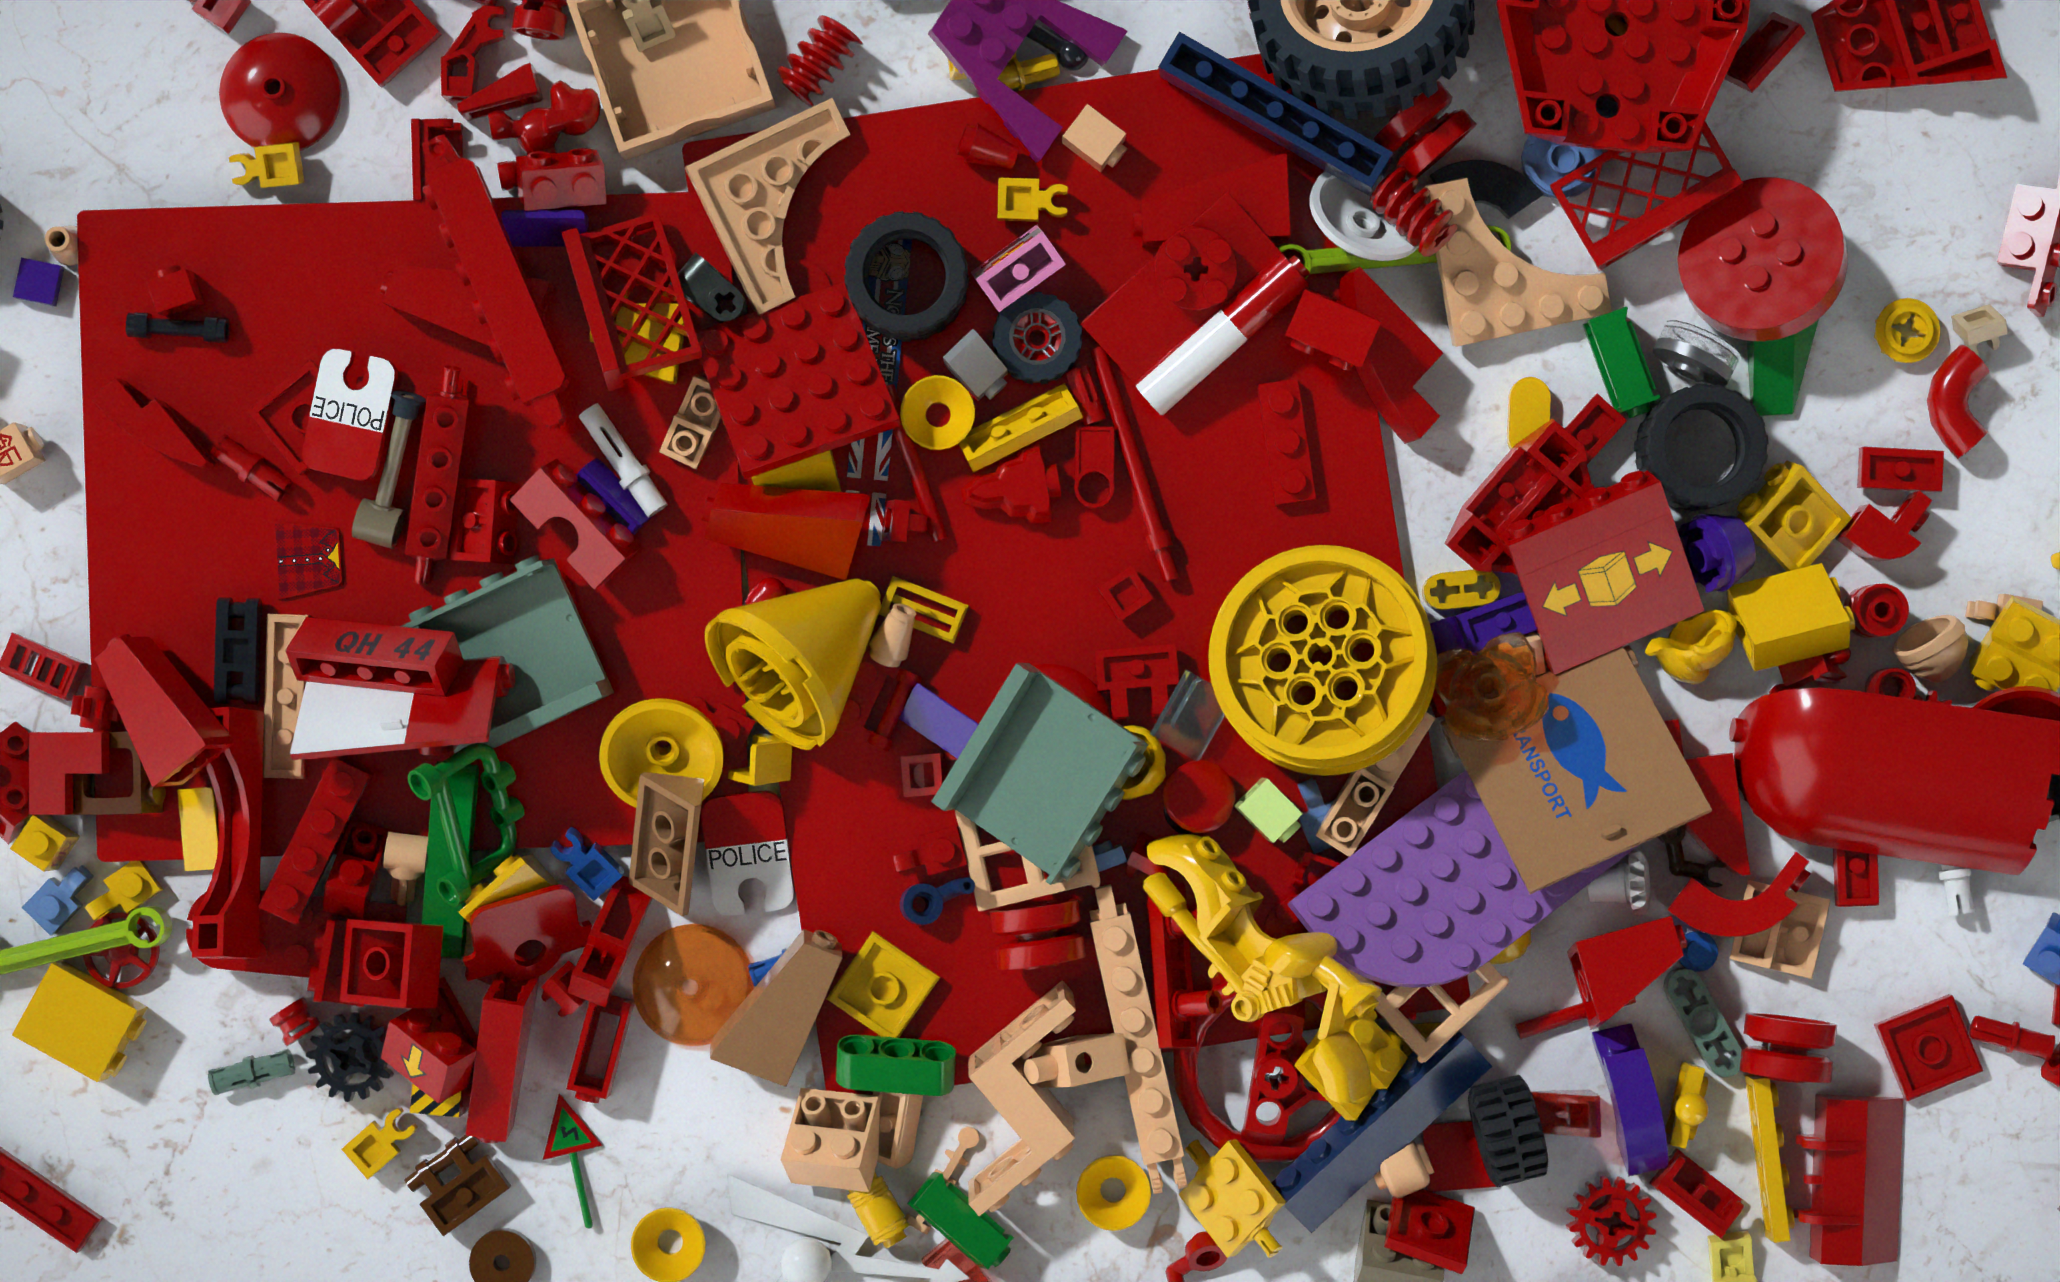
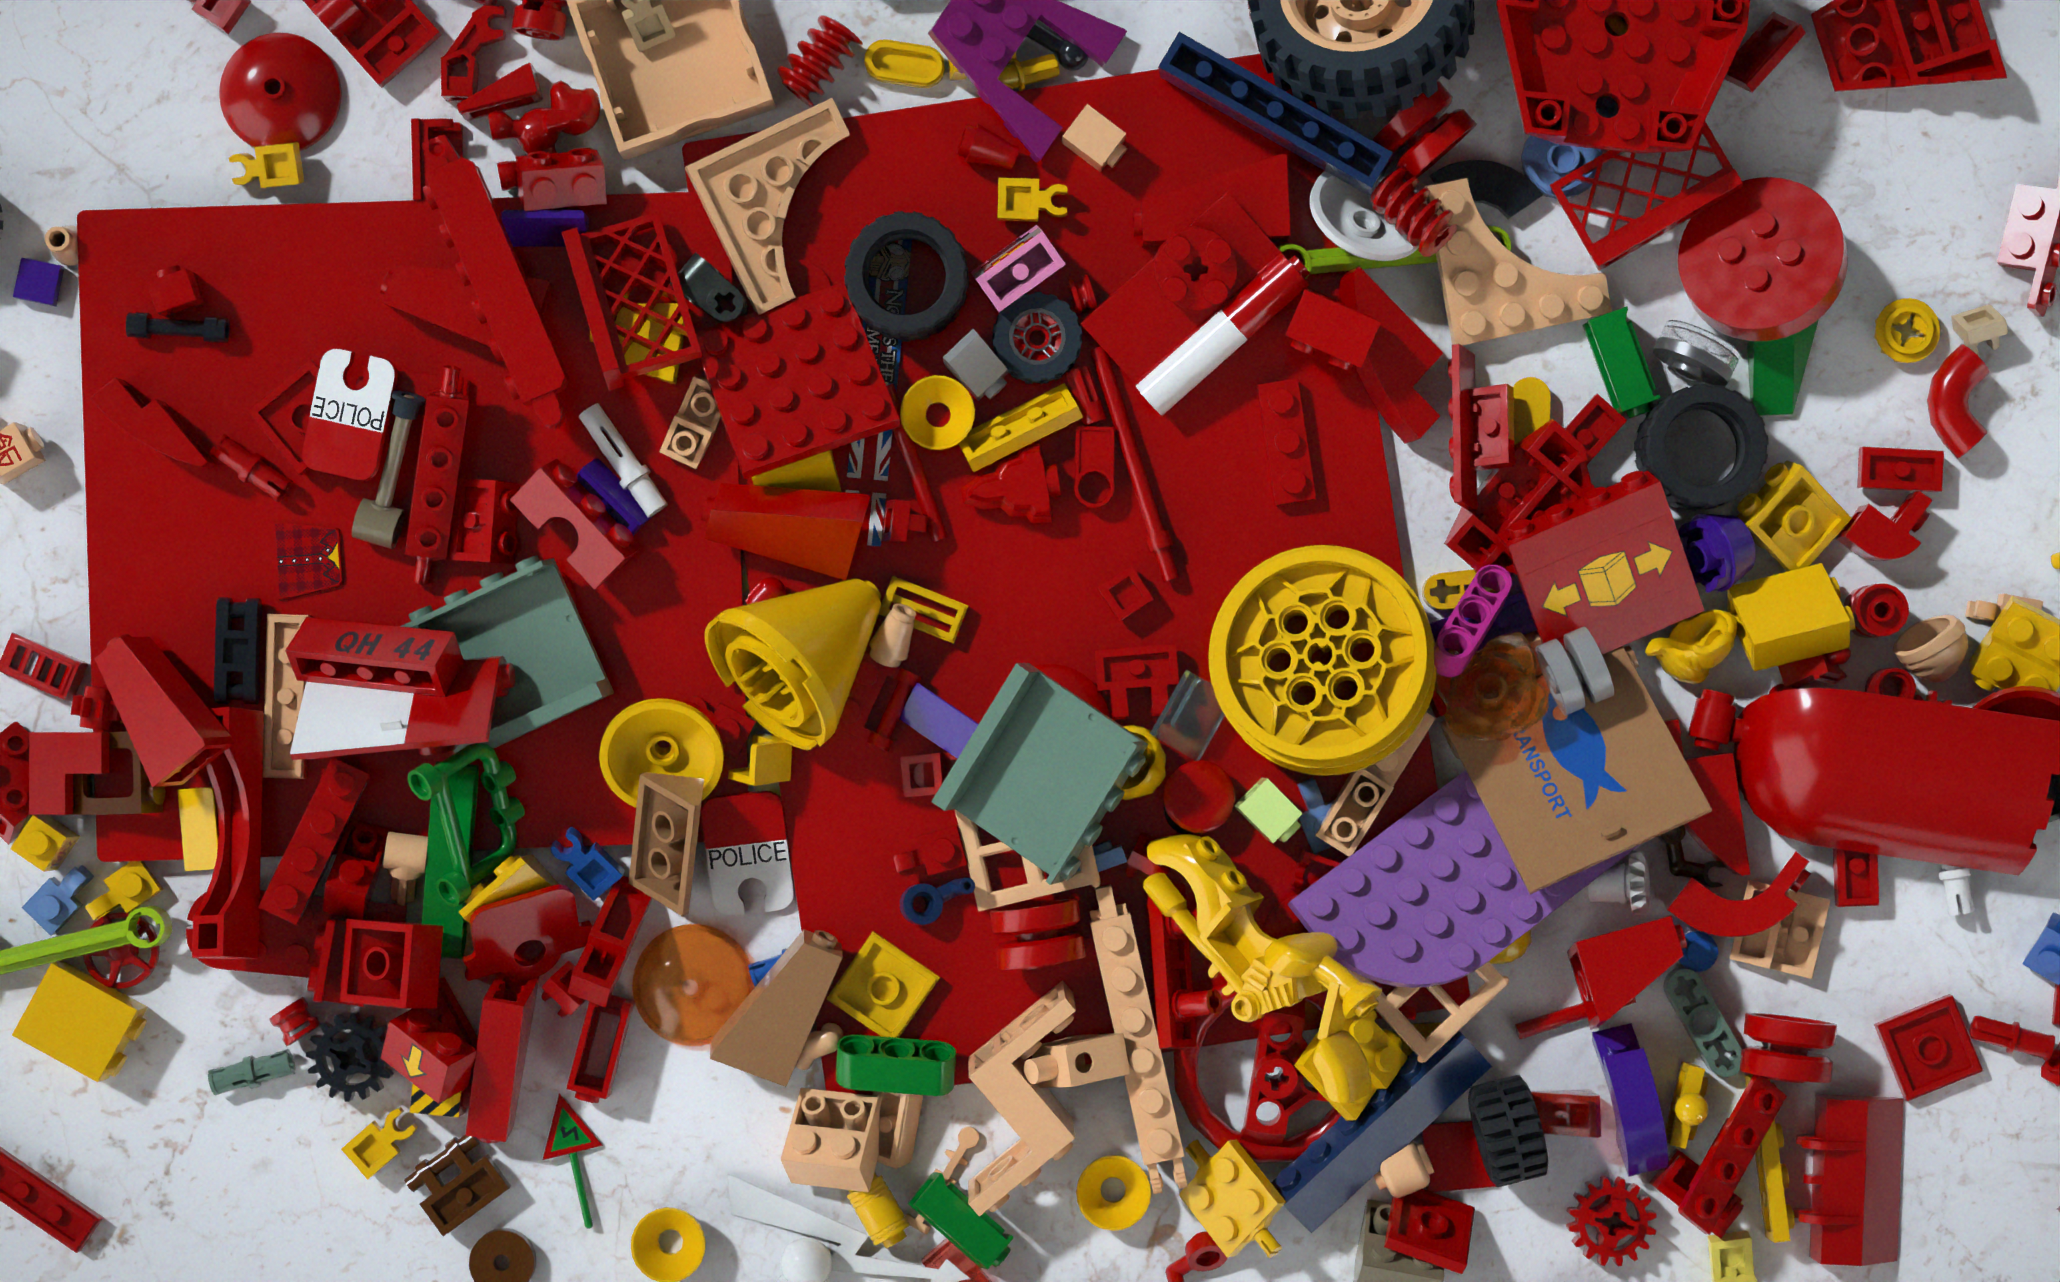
(819, 1044): none -> light nougat arm
(904, 63): none -> yellow tile
(1082, 294): none -> red bush
(1474, 604): none -> dark pink beam
(1480, 427): none -> red bracket
(1574, 670): none -> light grey wheel
(1712, 719): none -> red brick
(1731, 1153): none -> red bracket

